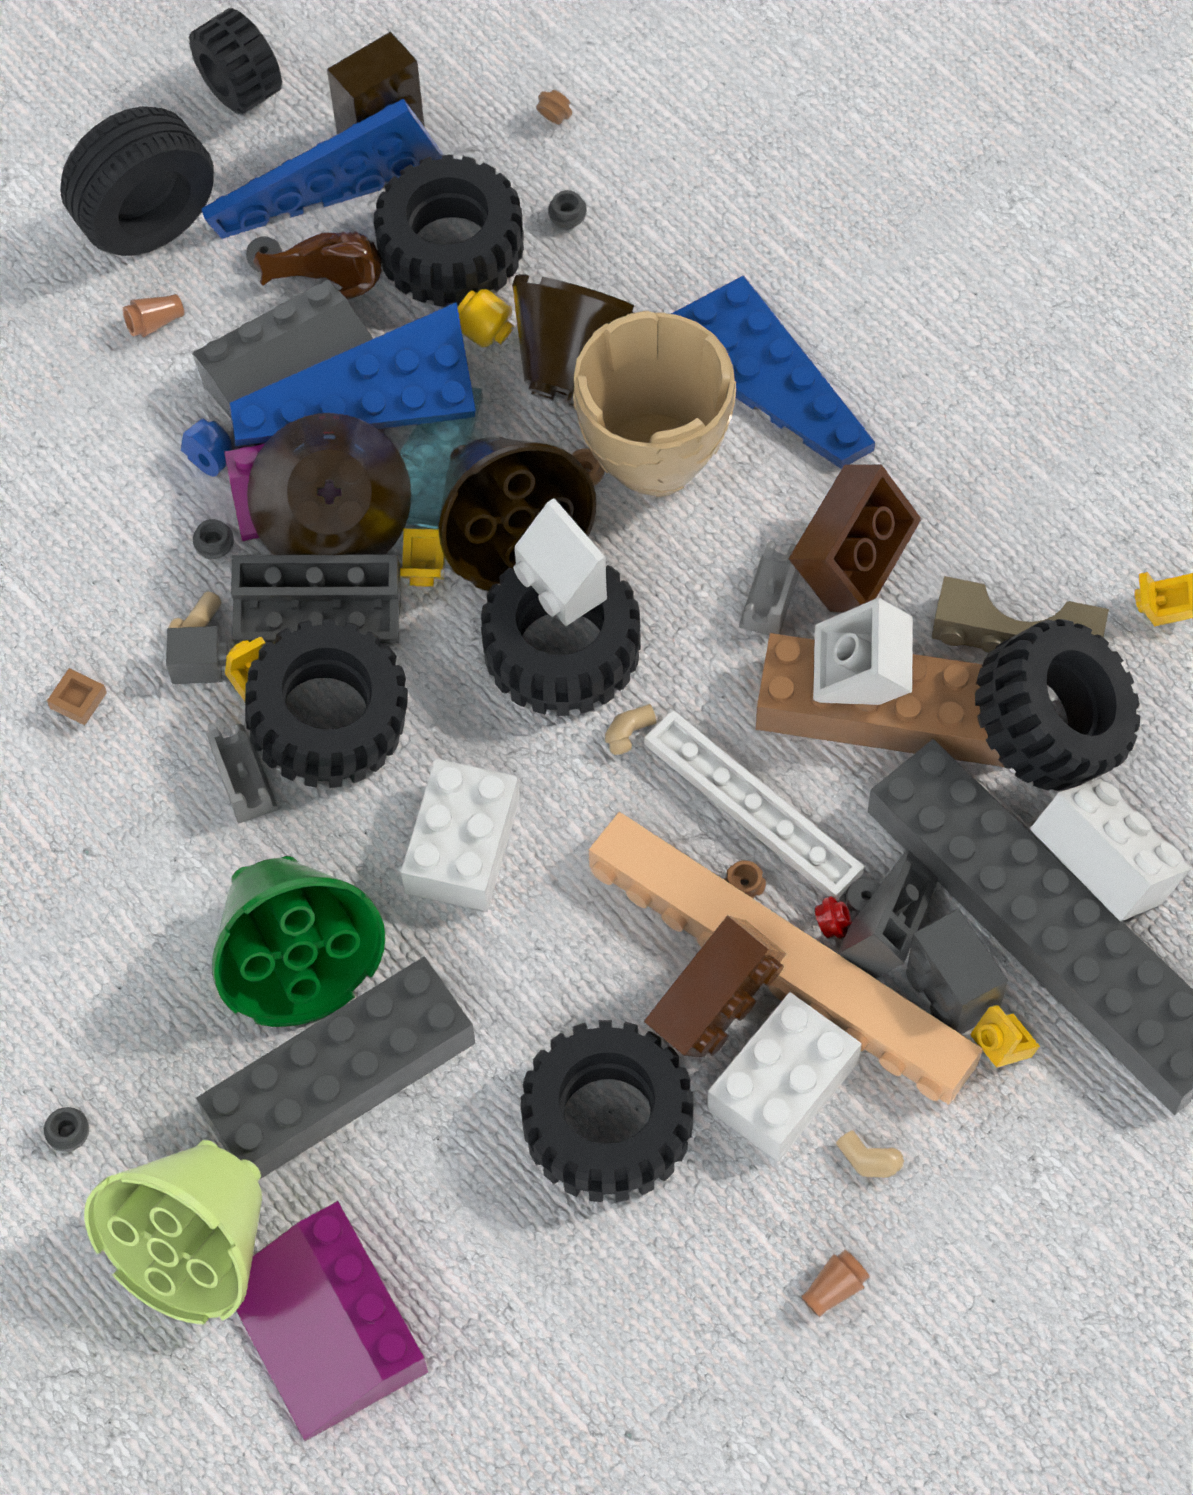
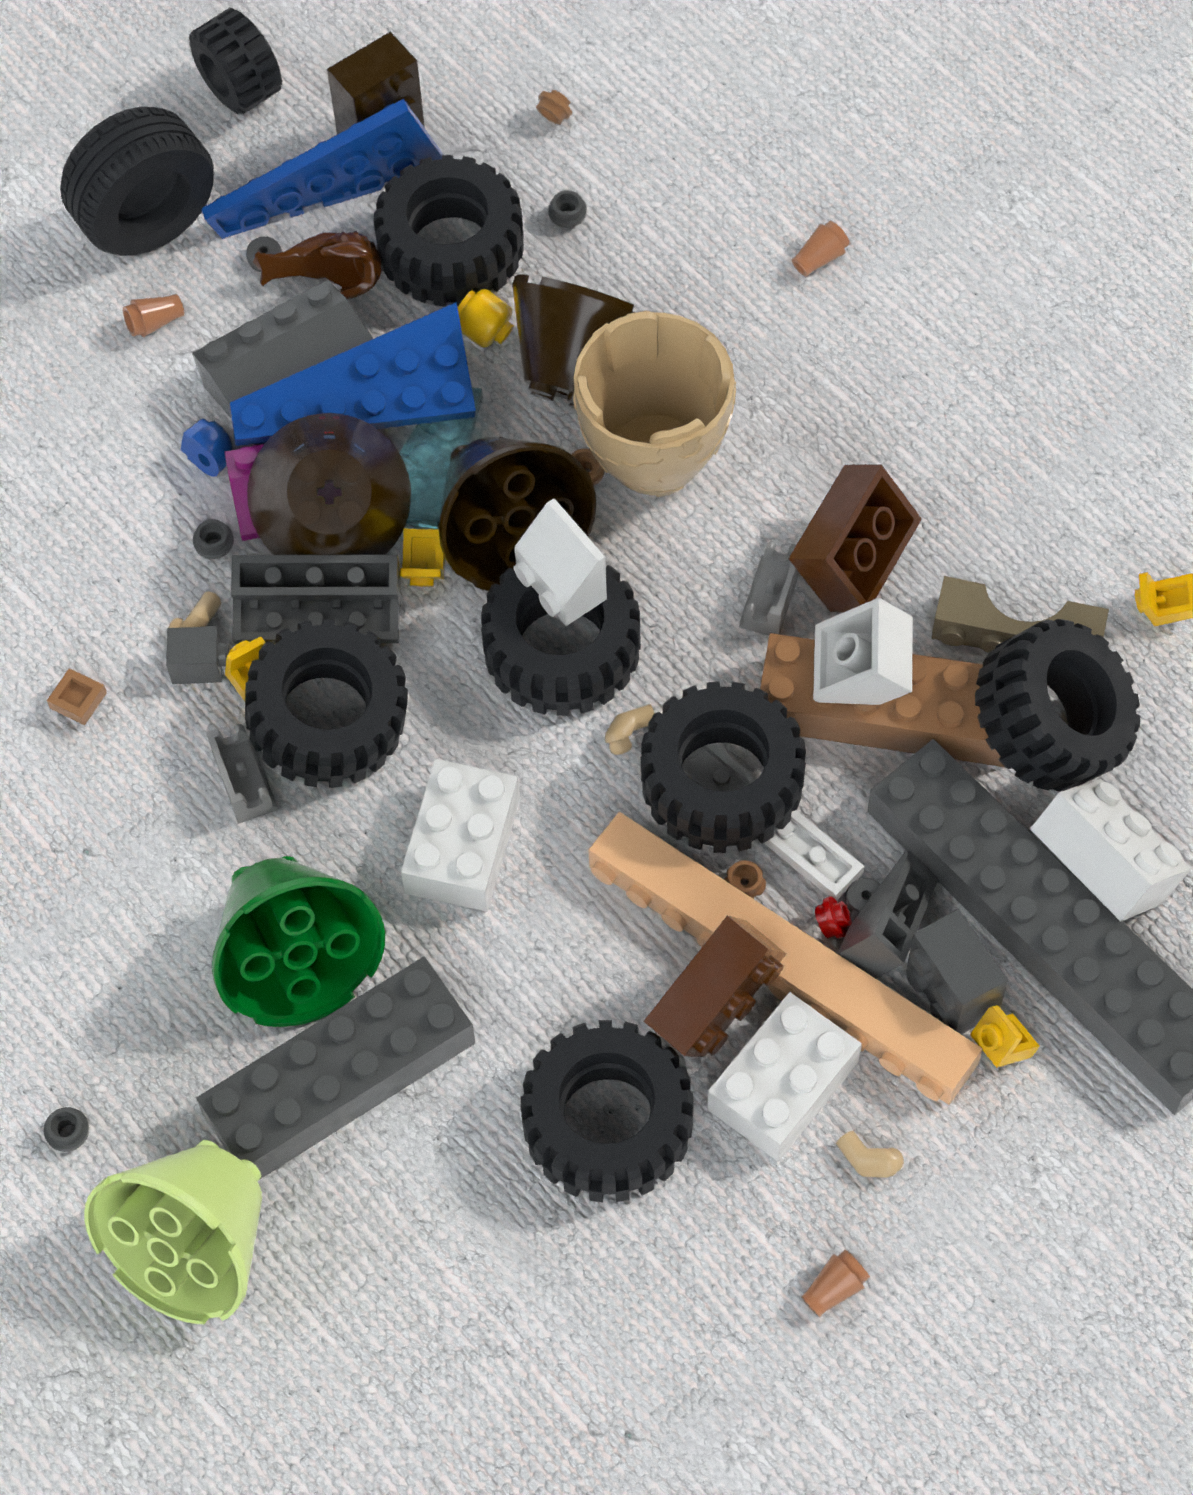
(326, 1323): magenta slope -> none
(722, 717): none -> black tyre
(777, 373): blue wing -> none
(821, 248): none -> nougat cone

